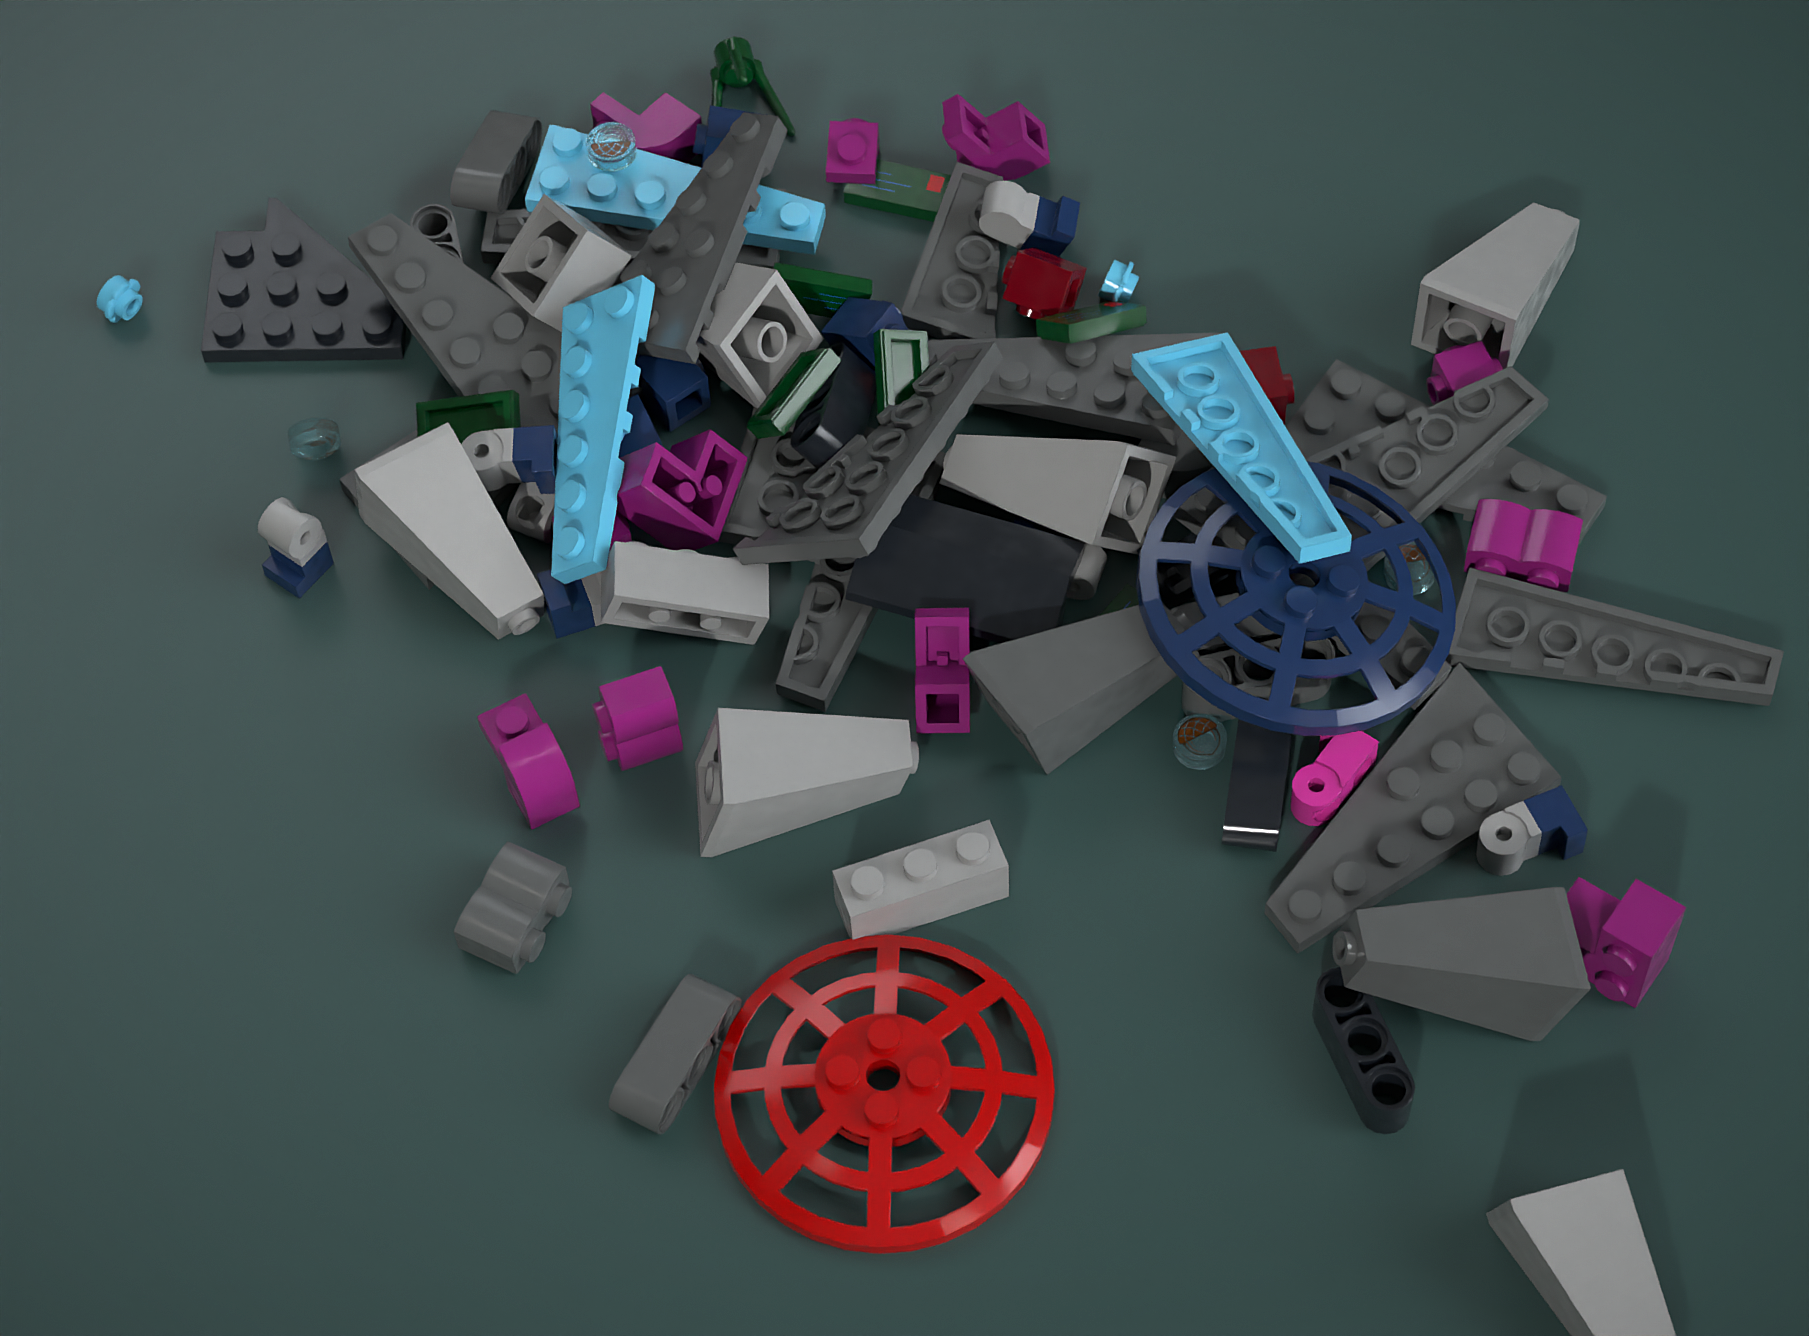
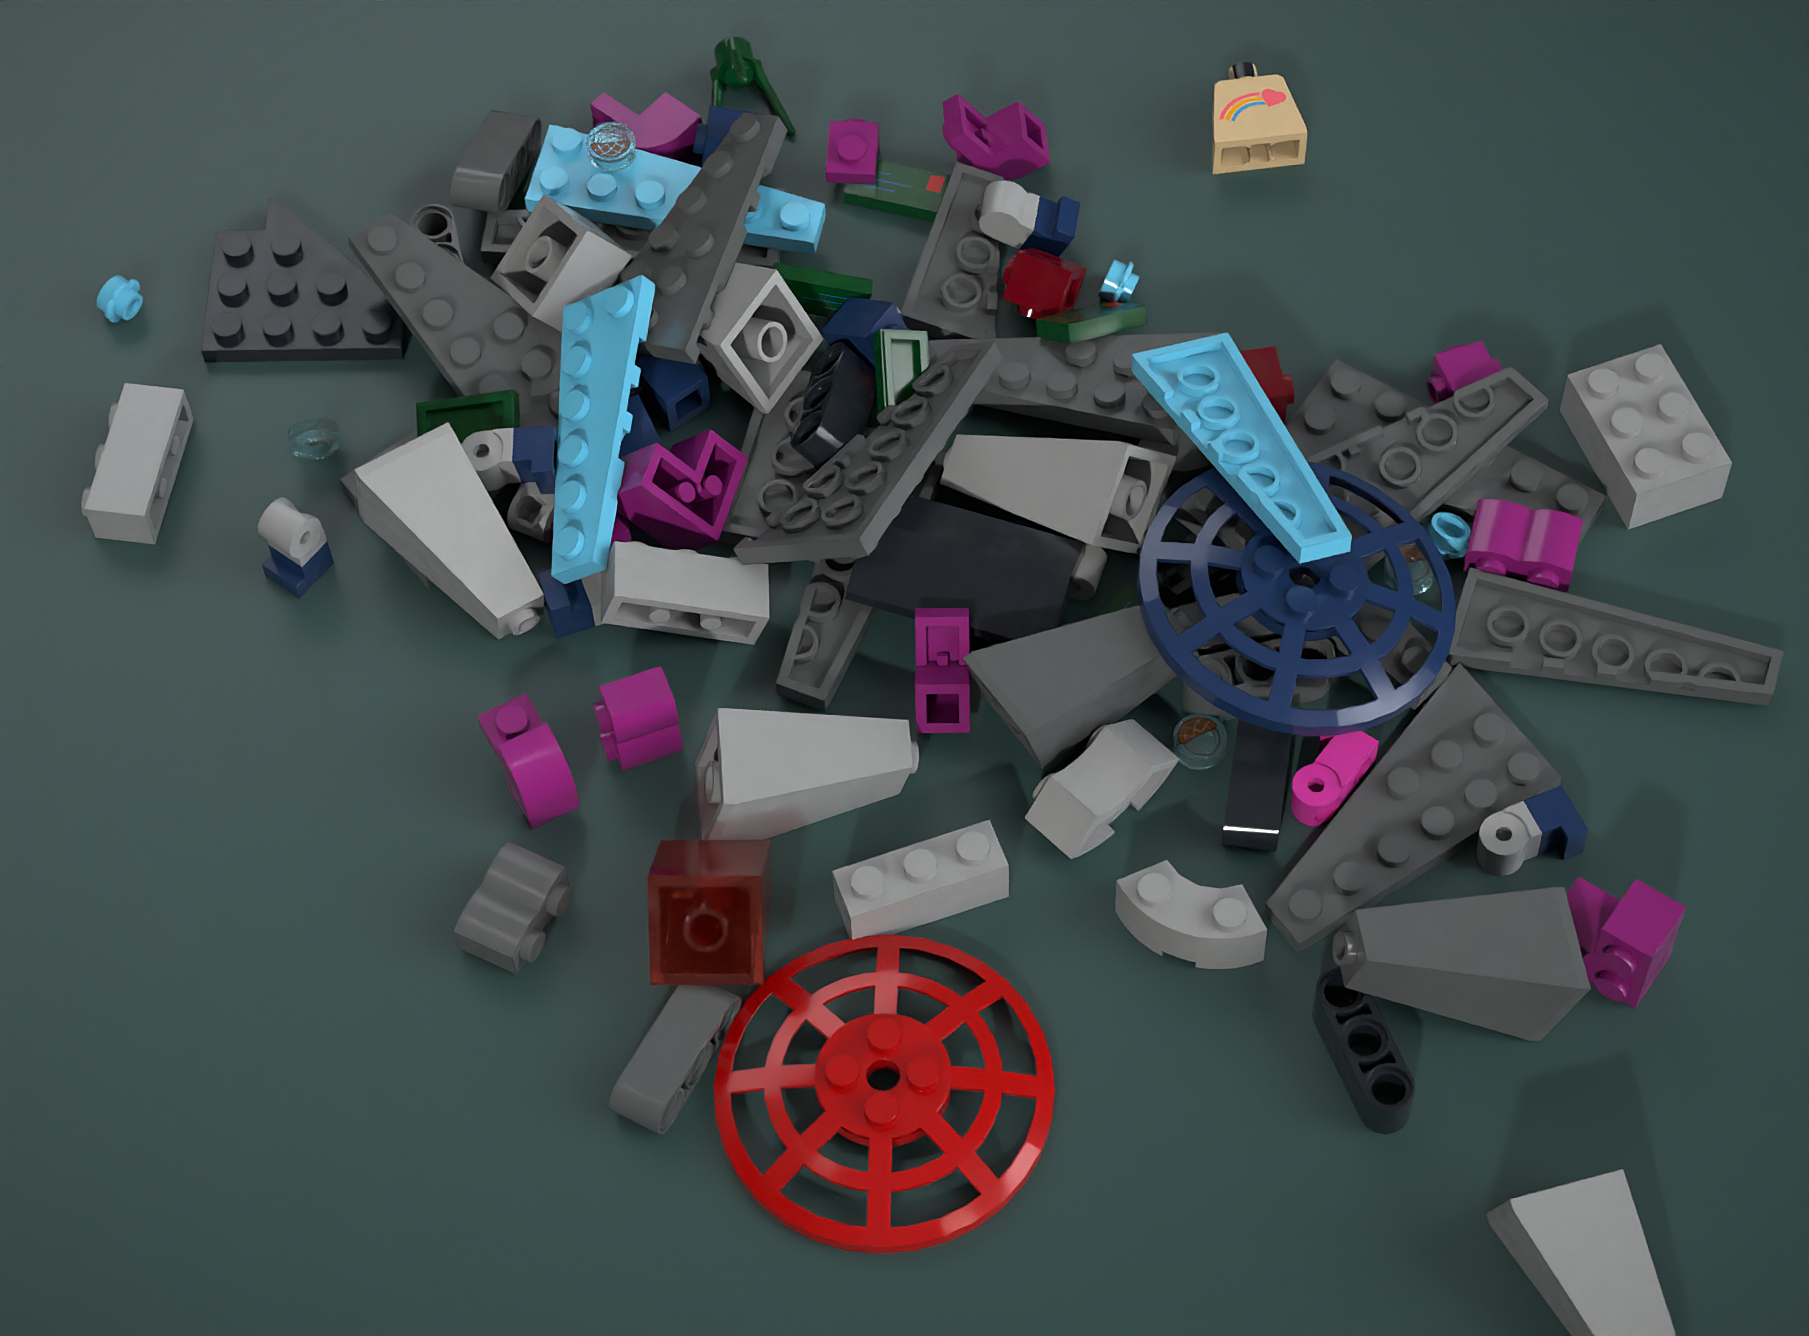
(138, 463): none -> light grey brick
(709, 912): none -> clear red slope
(793, 393): dark green tile -> none
(1115, 770): none -> light grey brick
(1191, 920): none -> light grey brick
(1255, 122): none -> tan torso
(1449, 534): none -> medium azure plate
(1496, 285): light grey slope -> none
(1645, 436): none -> light grey brick

